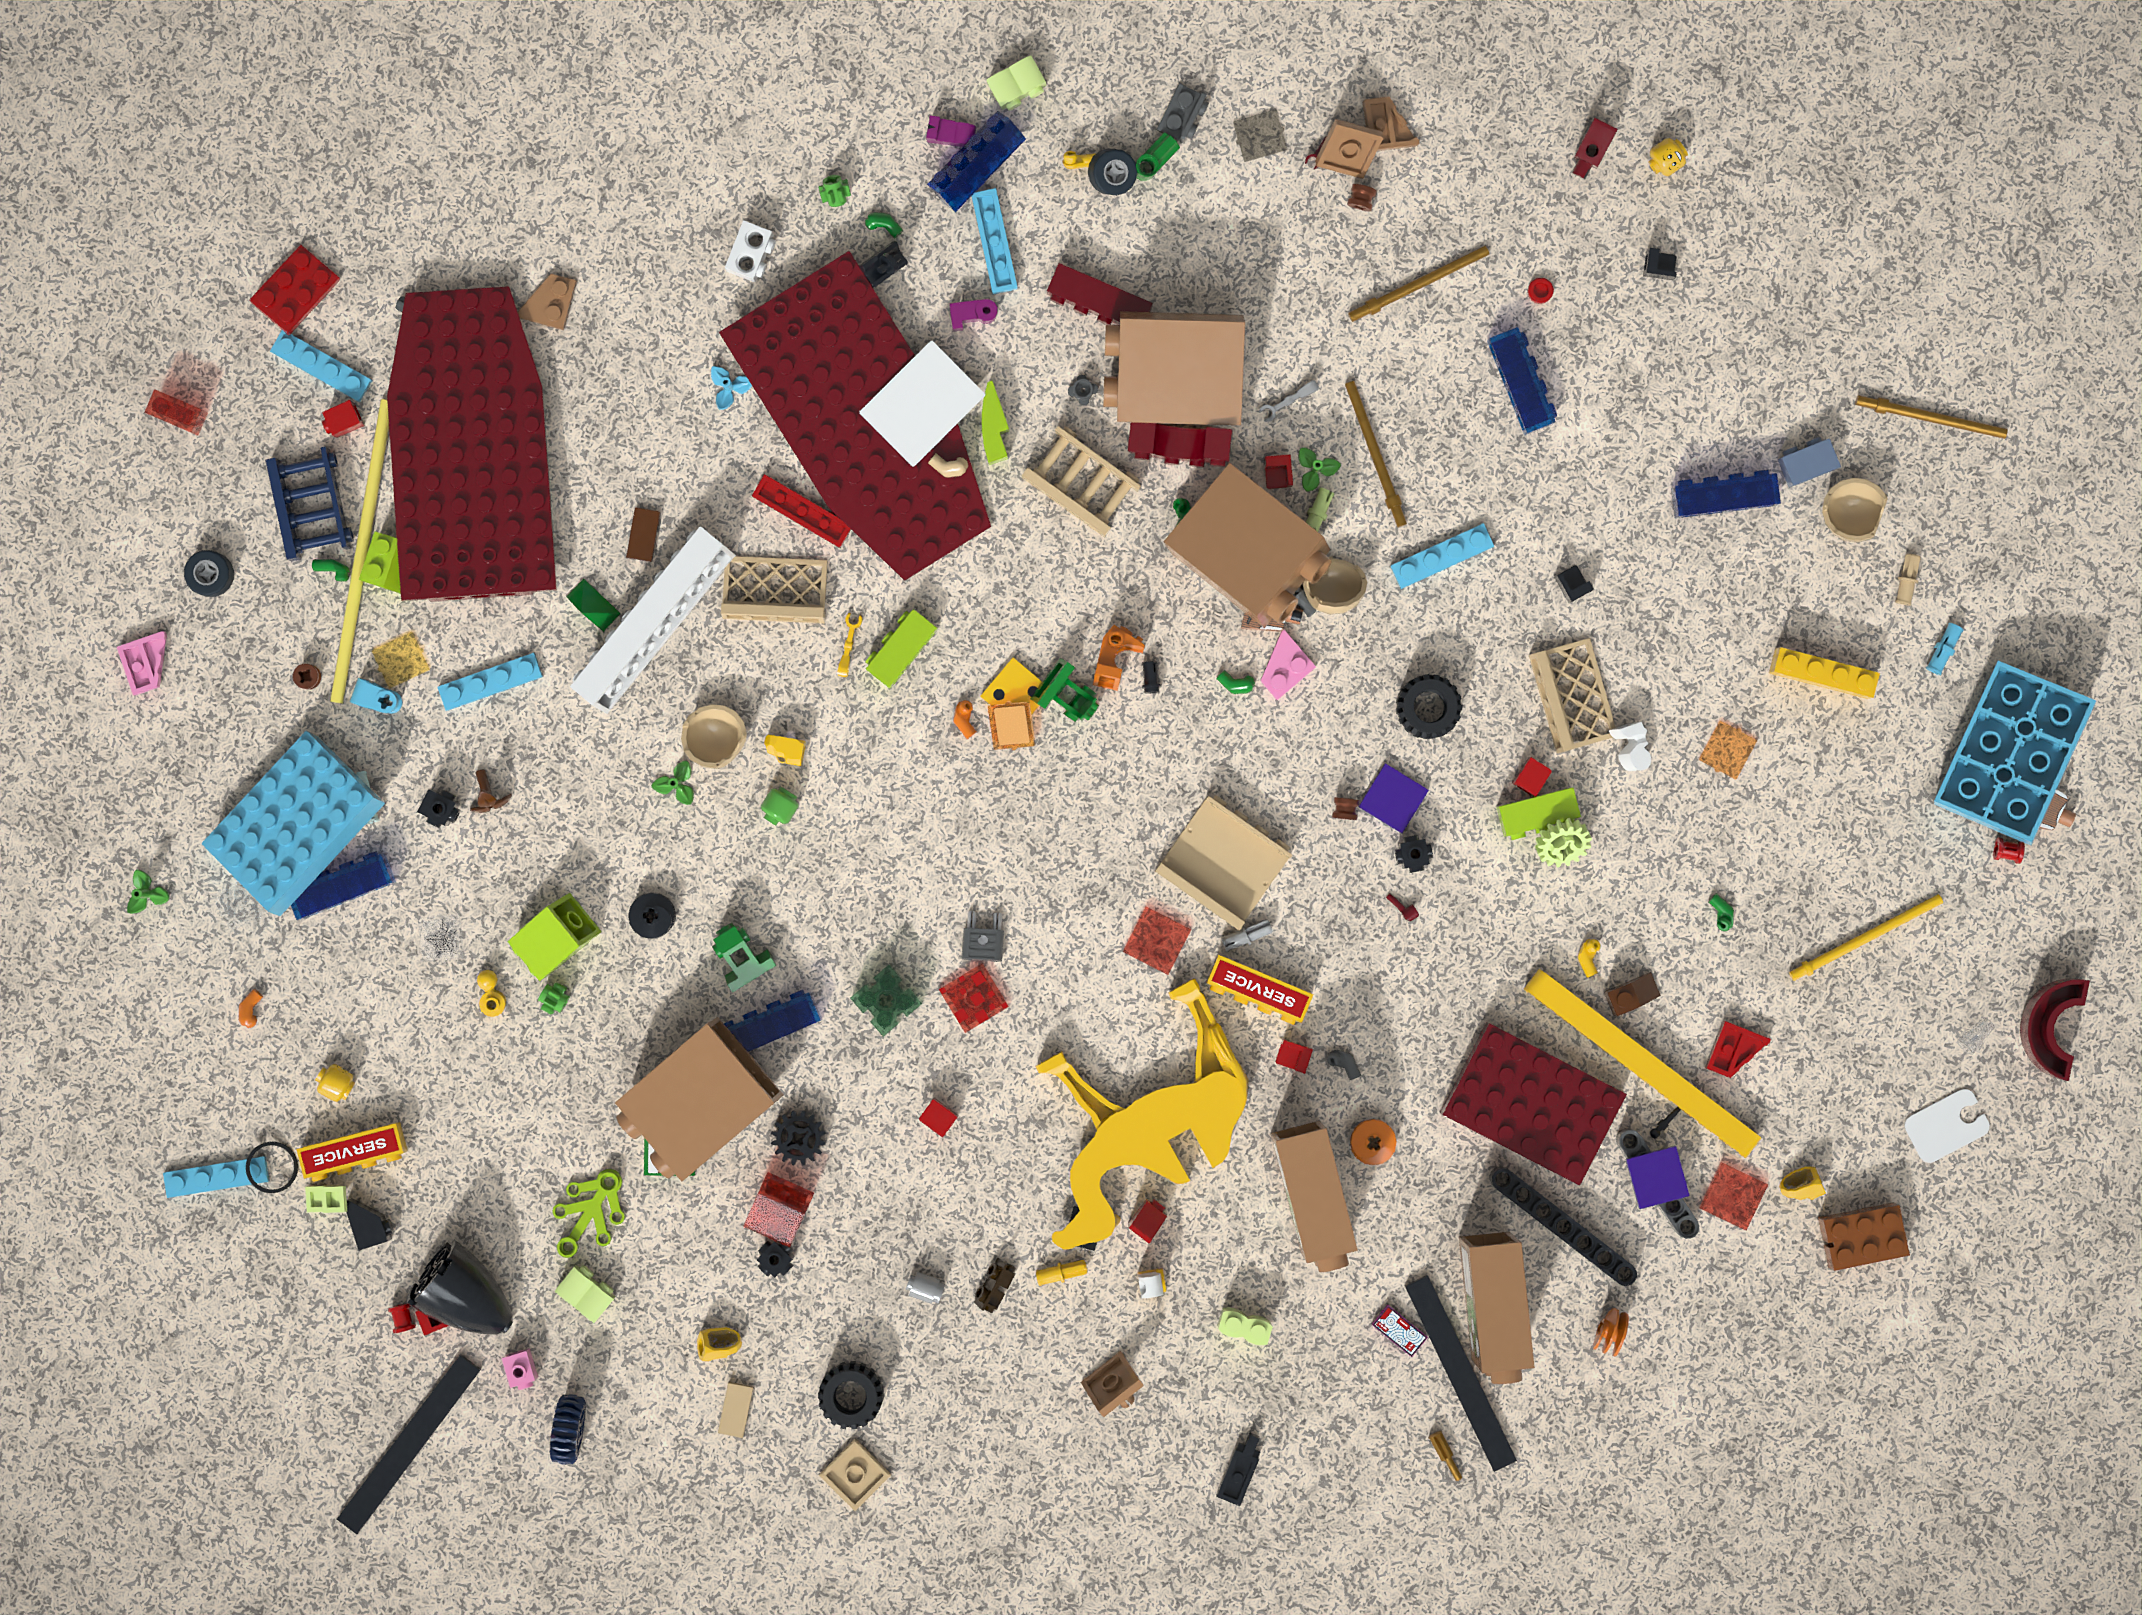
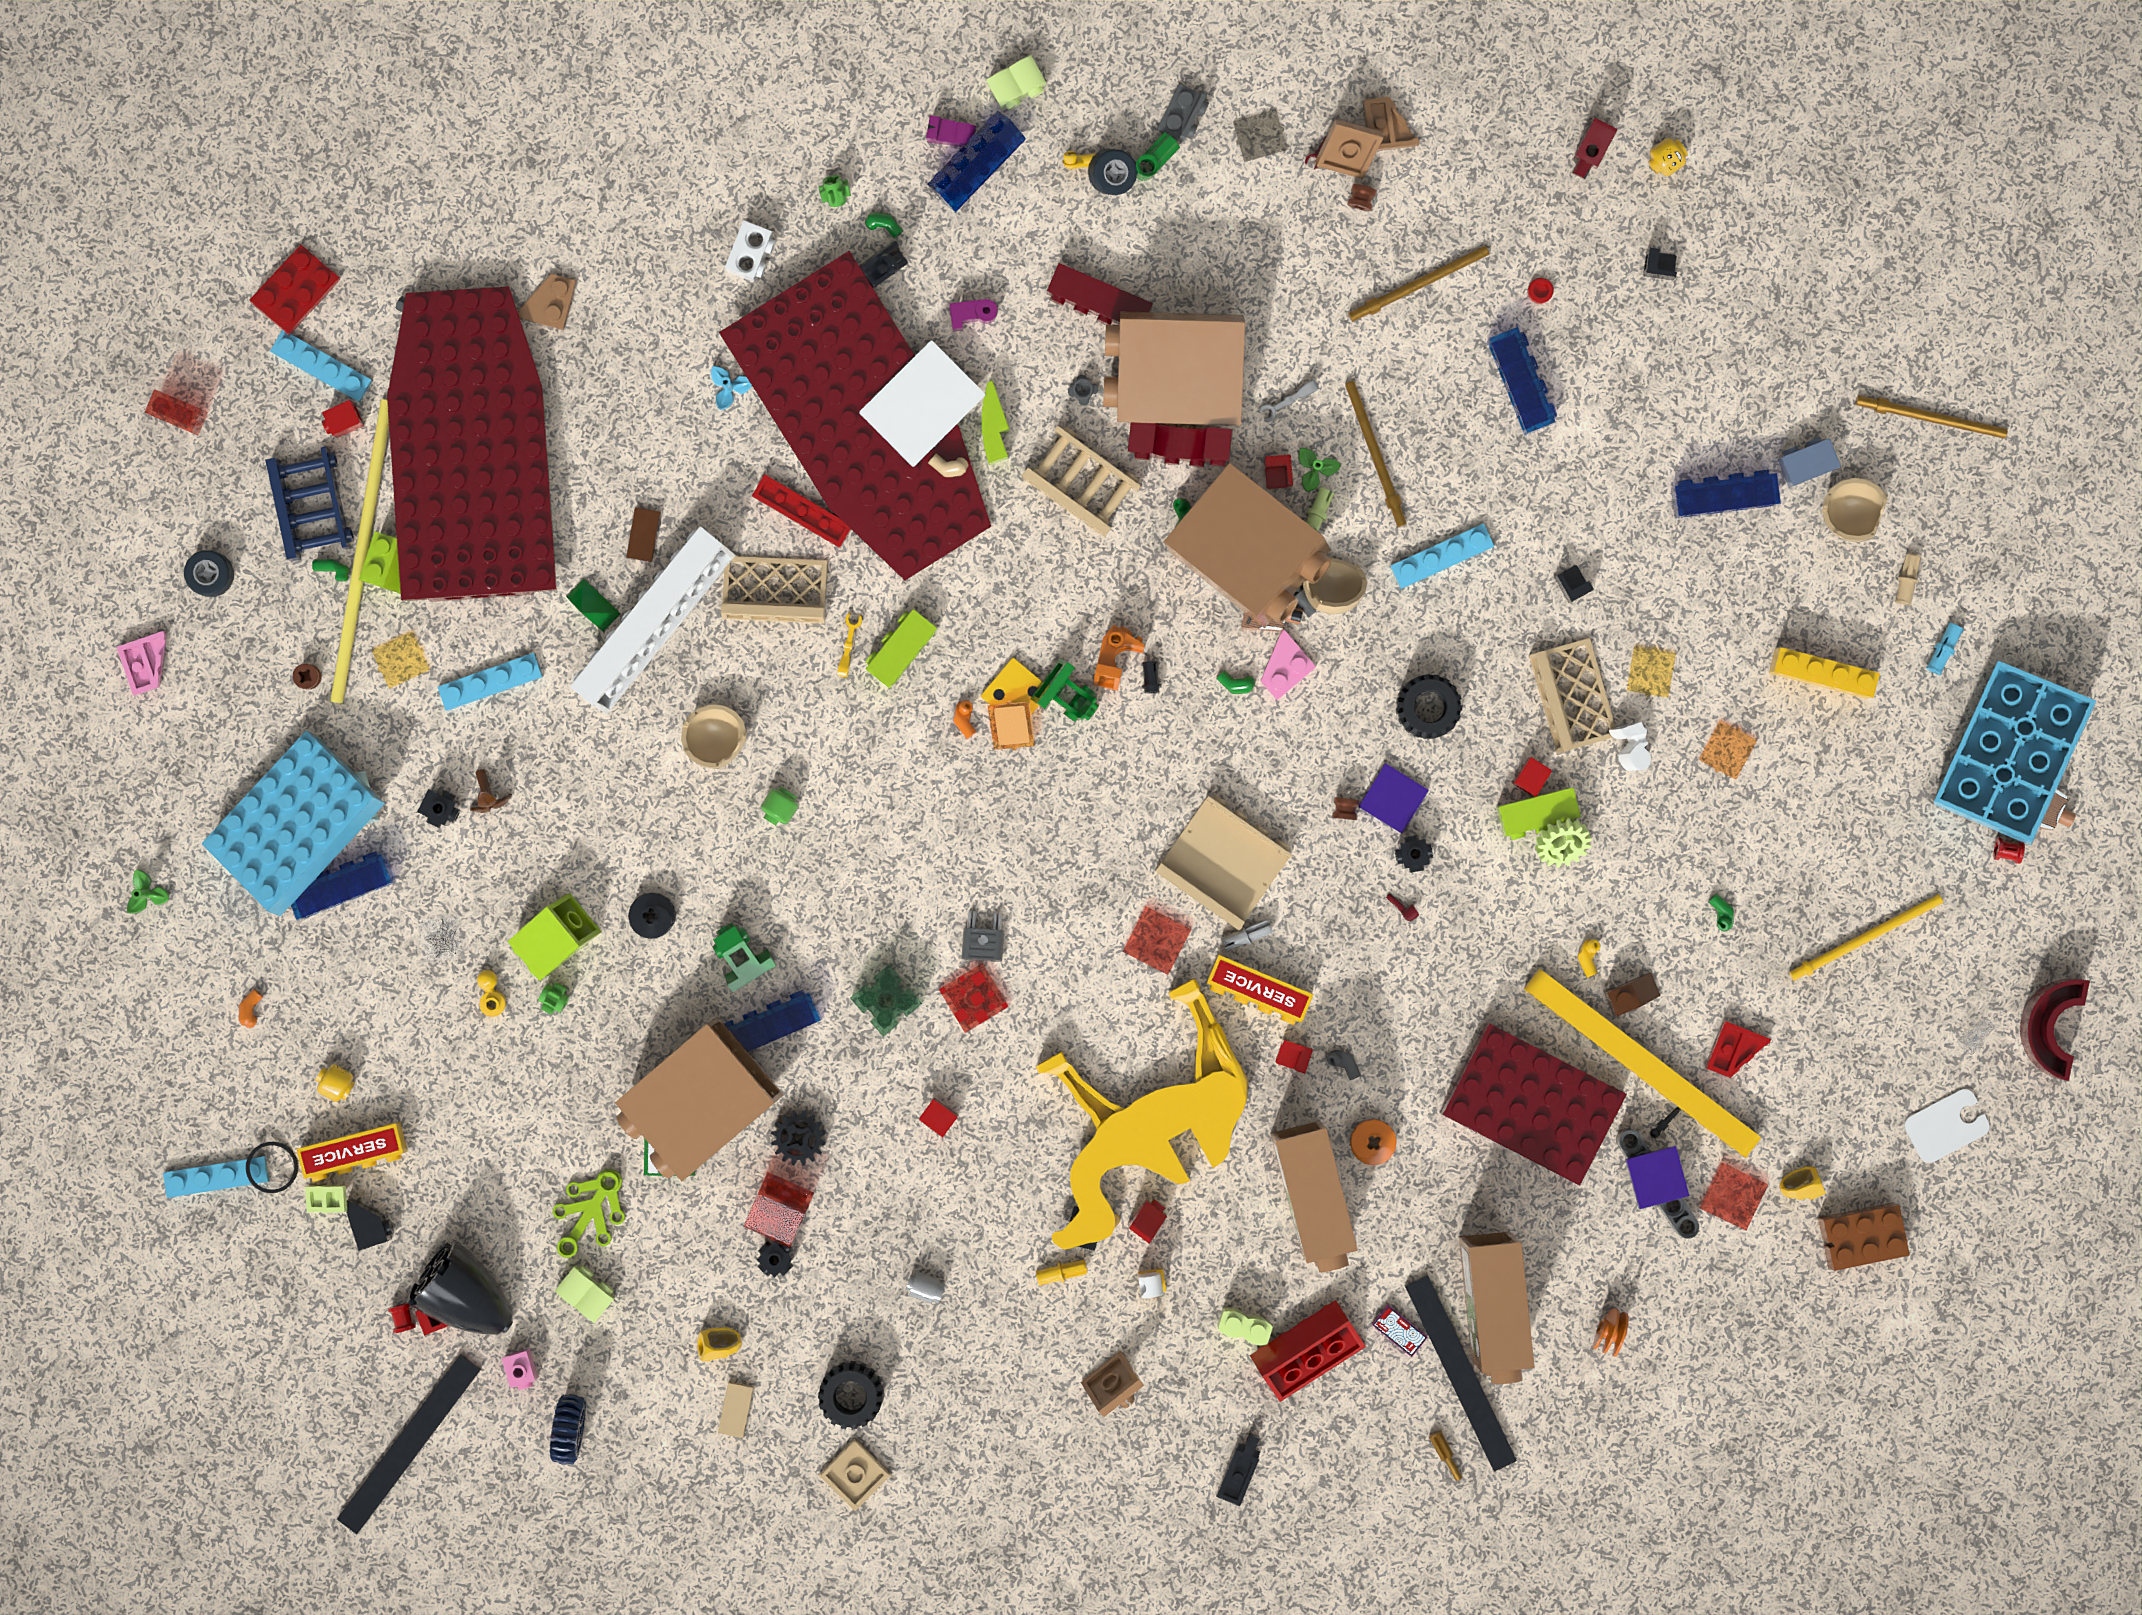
(372, 697): medium azure piece -> none
(664, 784): bright green plant -> none
(786, 749): yellow rock -> none
(994, 241): medium azure plate -> none
(998, 1274): dark brown hinge -> none
(1307, 1351): none -> red slope
(1573, 1232): black beam -> none
(1651, 672): none -> clear yellow piece

